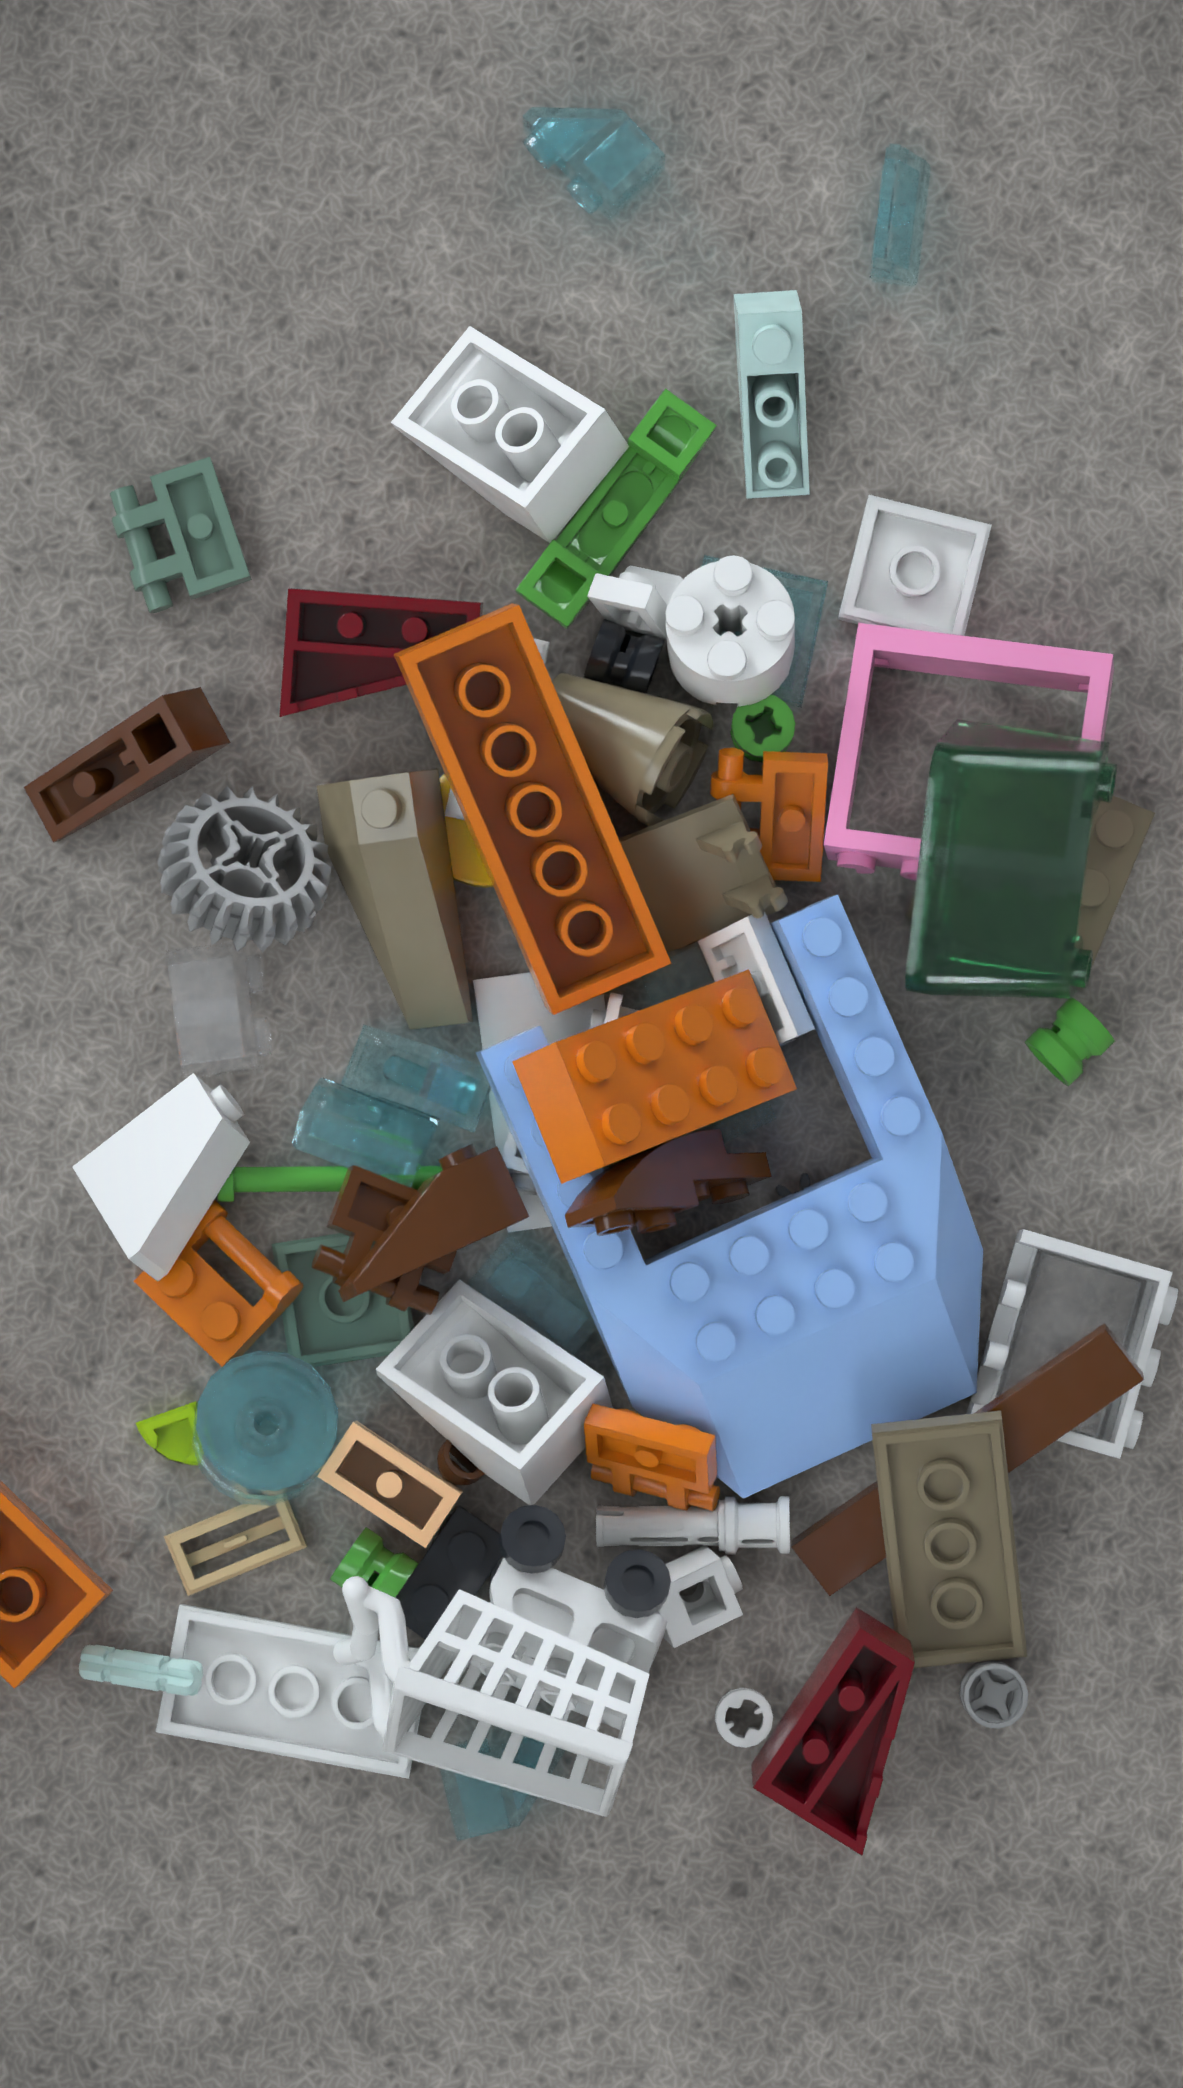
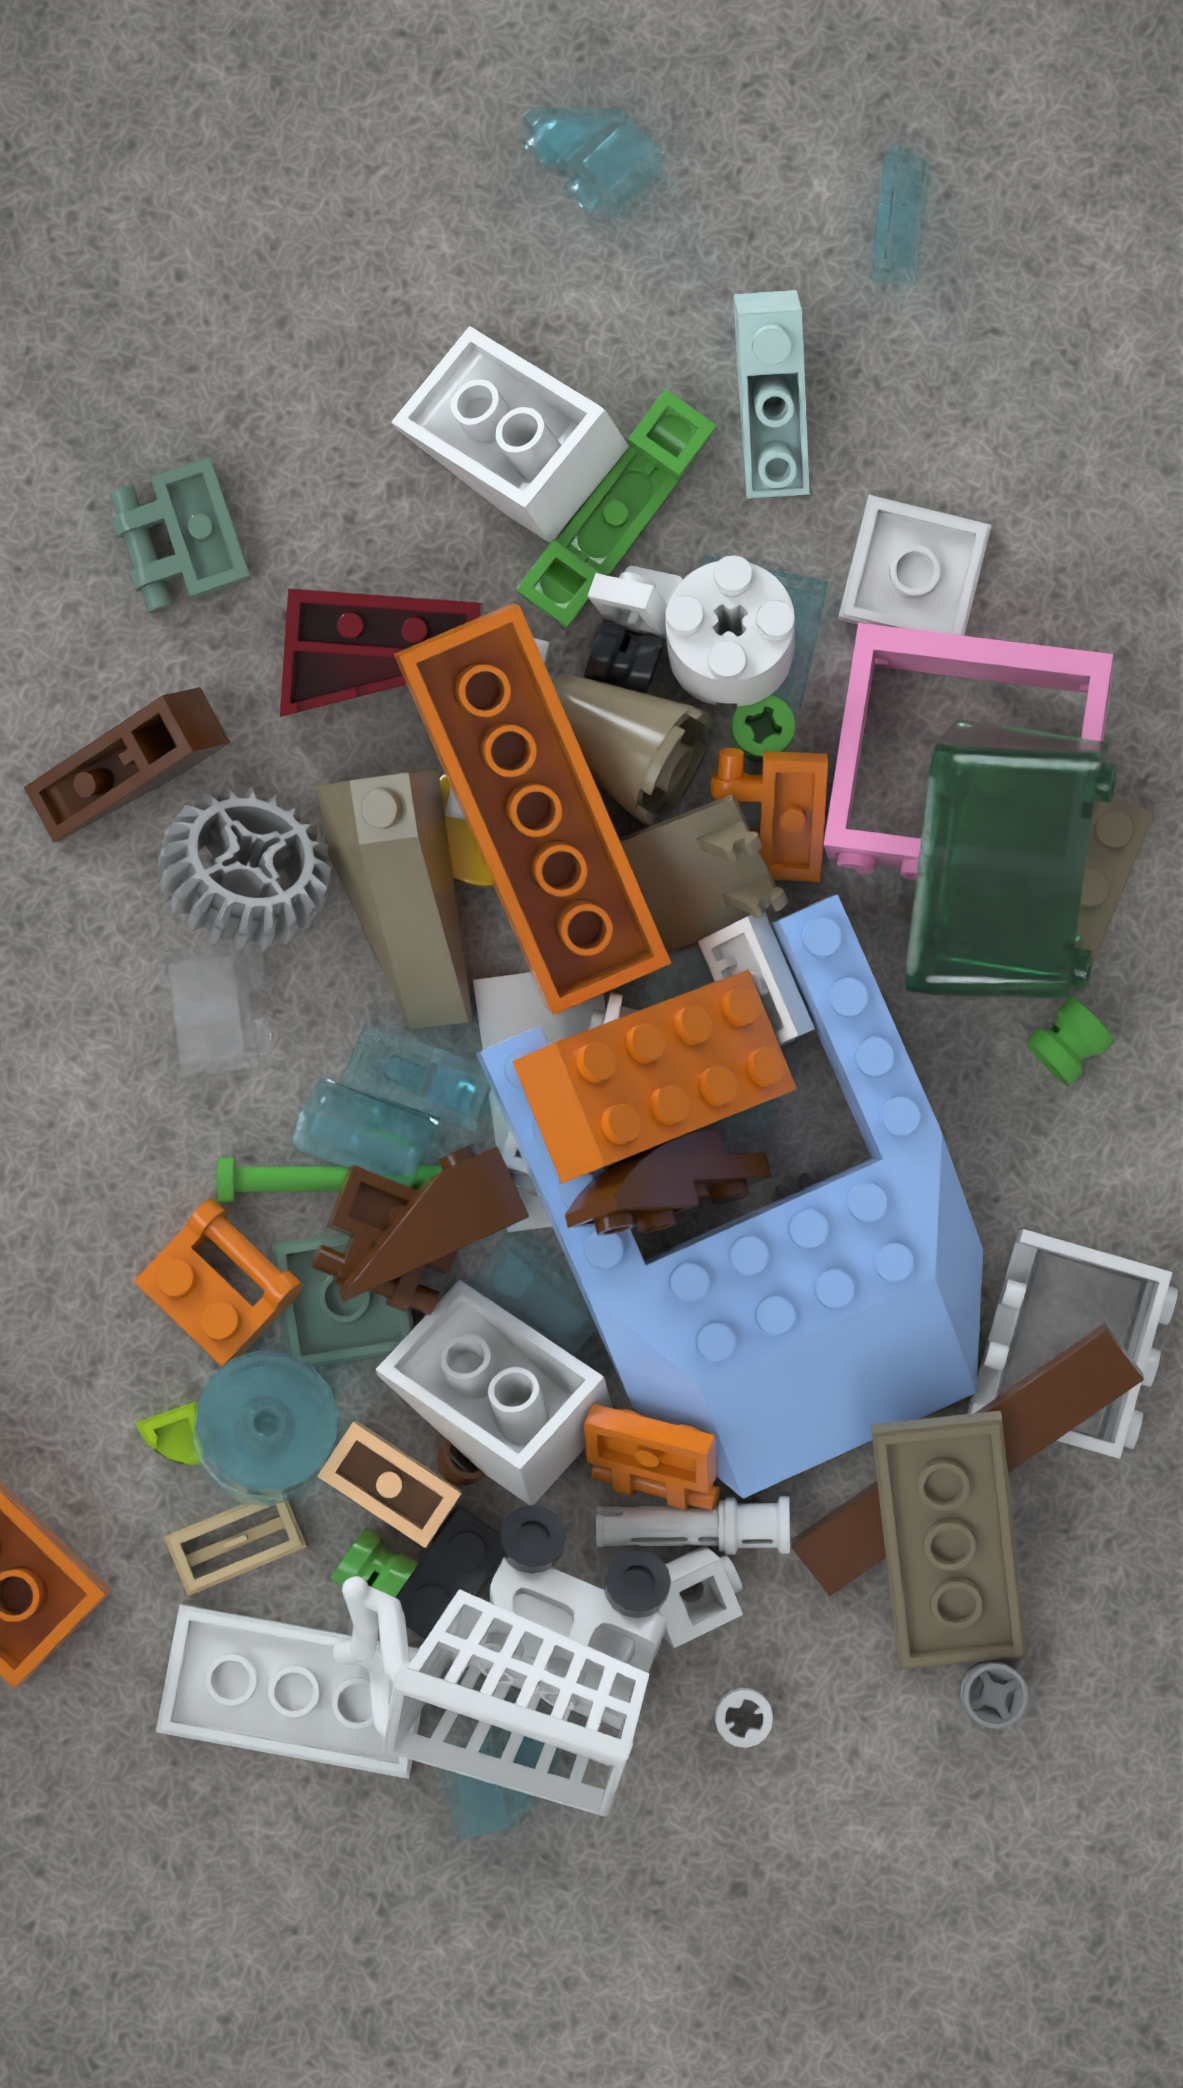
(141, 1670): light aqua axle -> none
(165, 1171): white slope -> none
(838, 1732): dark red wedge -> none

